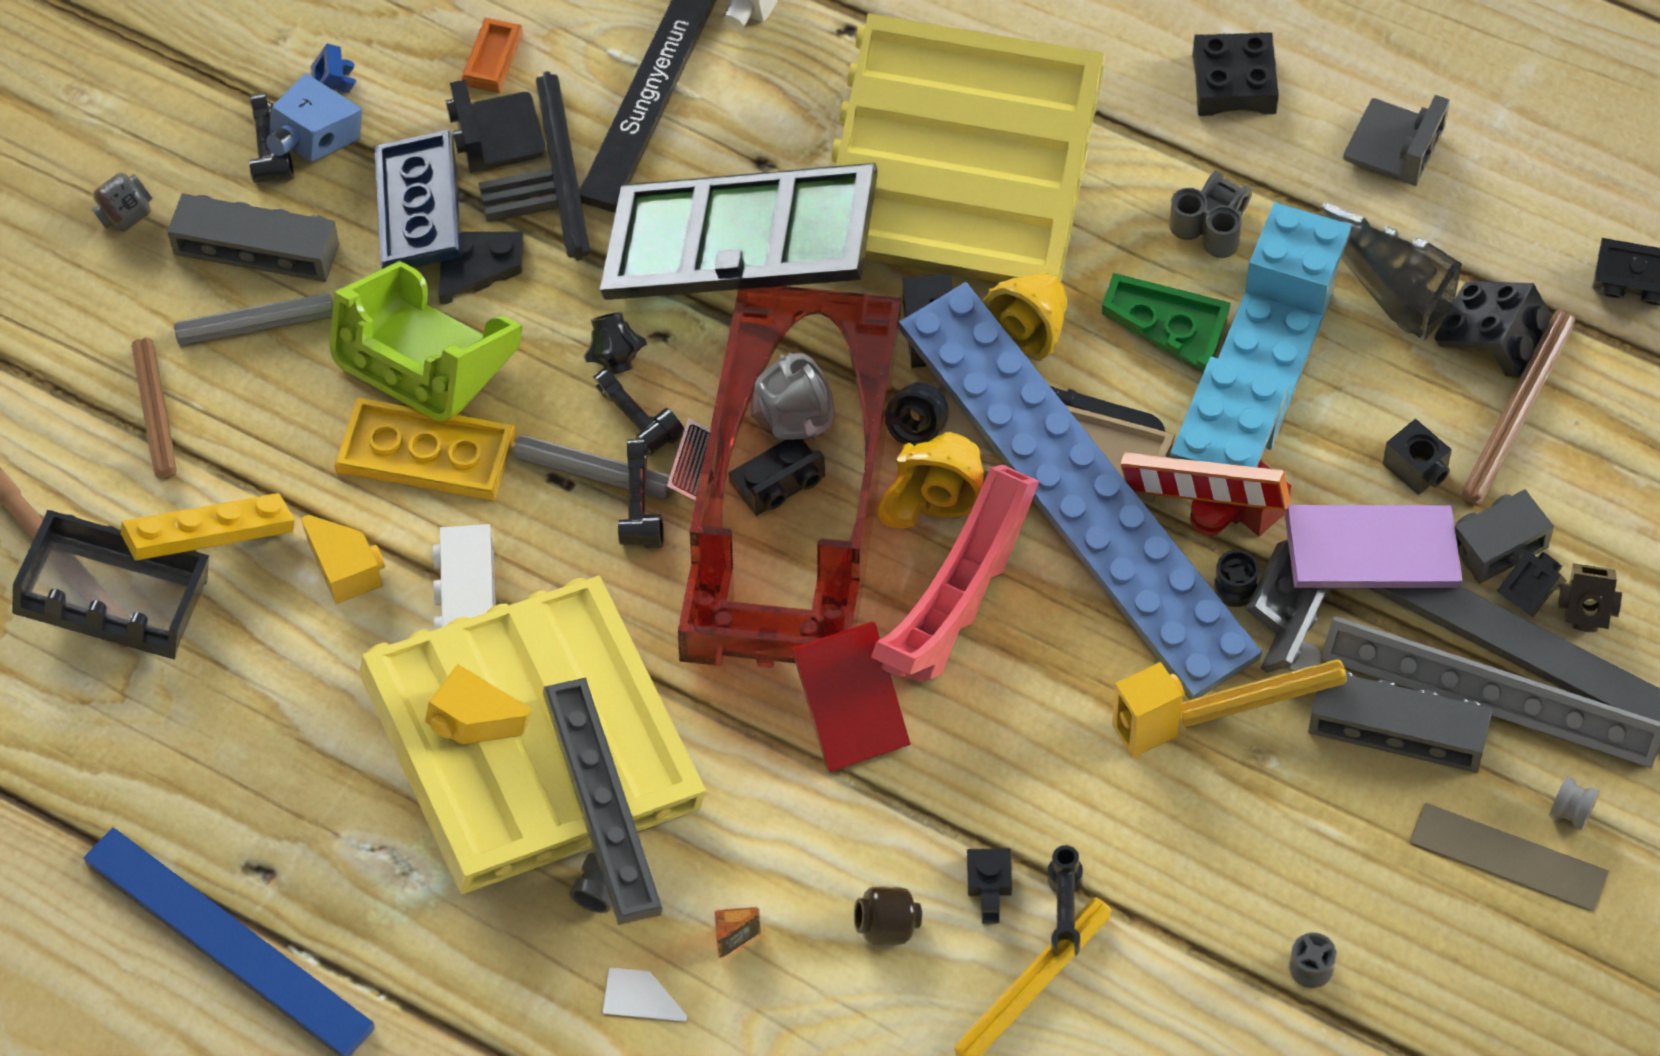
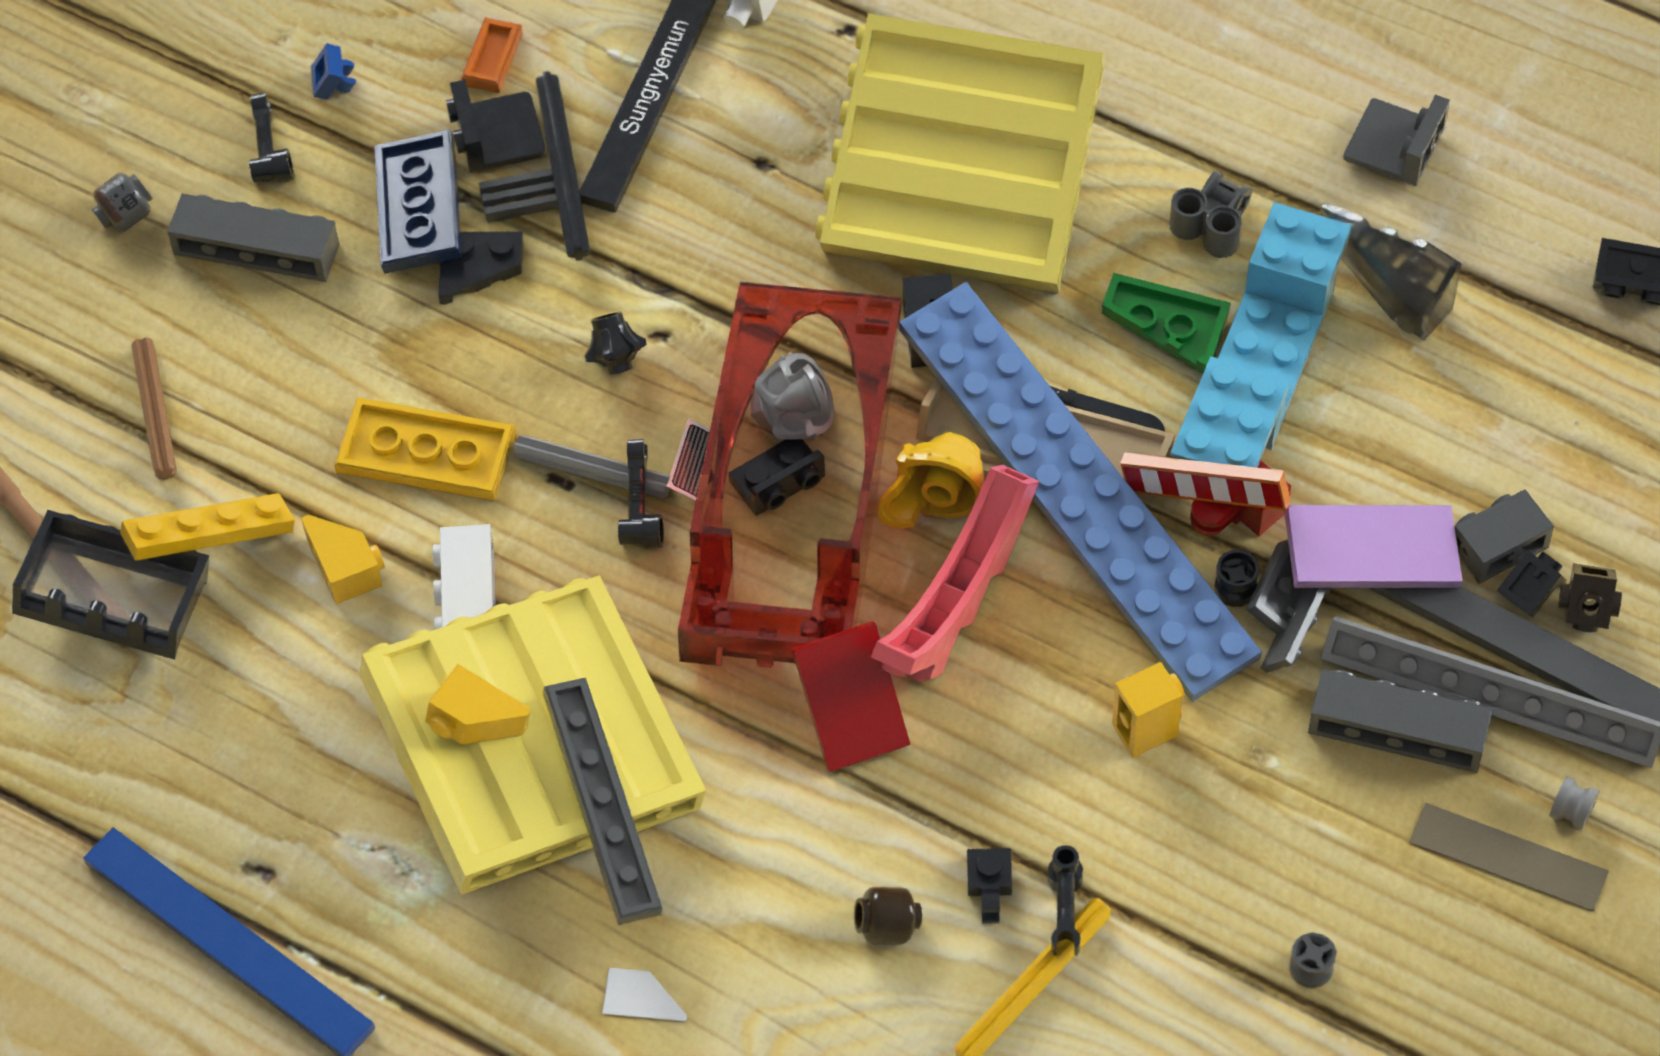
(253, 319): light grey axle -> none
(312, 121): medium blue torso -> none
(411, 349): lime windscreen -> none
(590, 889): dark grey wheel -> none
(654, 430): black brick -> none
(735, 928): clear orange slope -> none
(740, 232): door -> none
(925, 401): black wheel -> none
(1030, 311): yellow head -> none
(1235, 73): black brick -> none
(1263, 692): yellow axle -> none
(1309, 657): white sticker -> none
(1412, 443): black brick -> none
(1497, 317): black bracket -> none
(1518, 408): medium nougat axle -> none

